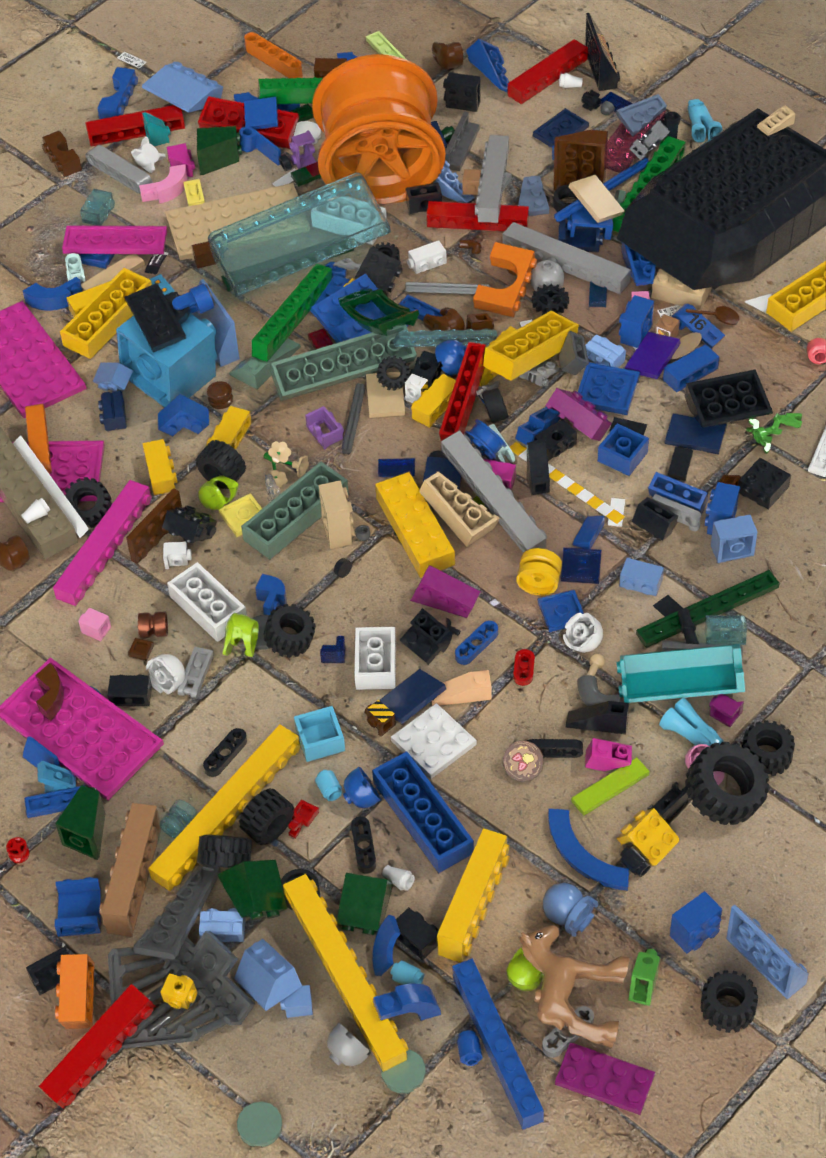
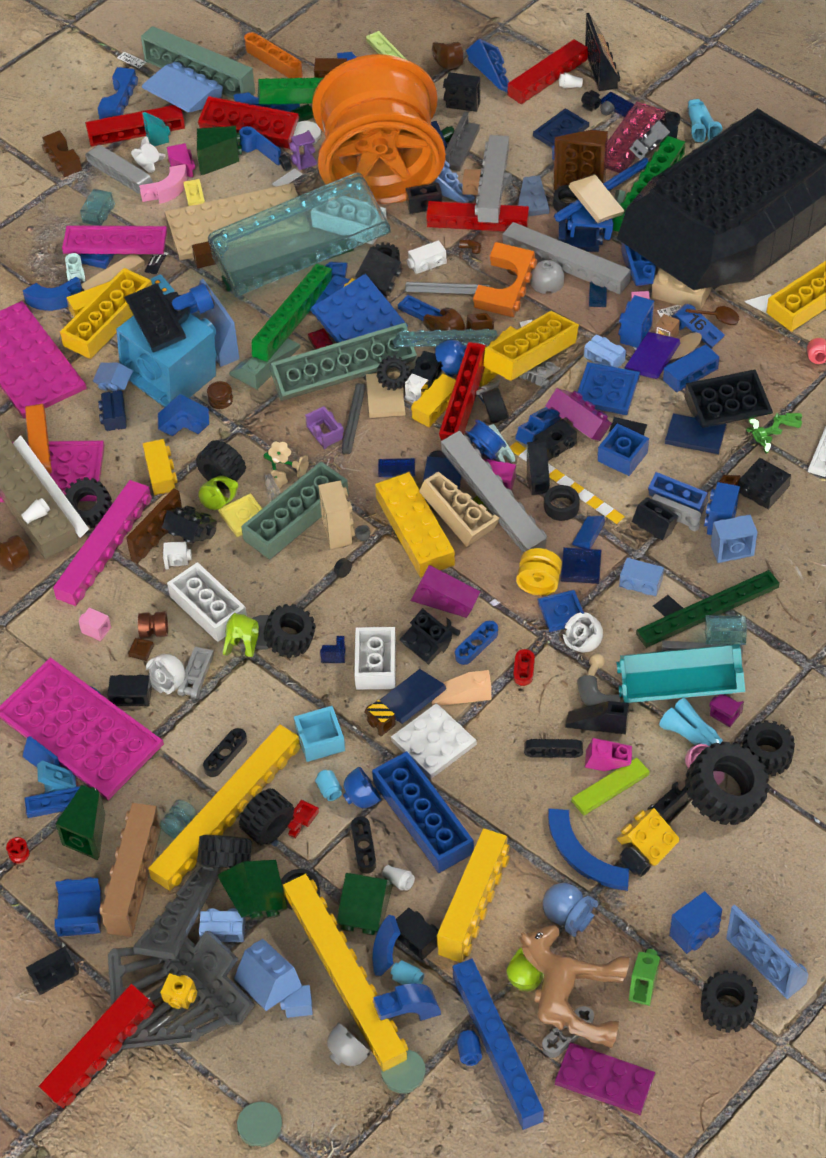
(52, 700): reddish brown brick -> none
(75, 991): orange brick -> none
(165, 48): none -> sand green brick
(232, 427): yellow brick -> none
(261, 113): blue tile -> none
(271, 591): blue brick -> none
(306, 174): dark green tile -> none
(347, 264): light grey hand -> none
(395, 314): dark green wedge -> none
(523, 760): tile -> none
(550, 299): black gear -> none
(561, 491): none -> black tyre
(573, 354): dark grey slope -> none
(618, 505): white sticker -> none
(641, 113): sand blue wing -> none
(680, 463): black tile -> none
(687, 626): black pin -> none
(787, 118): tan slope -> none

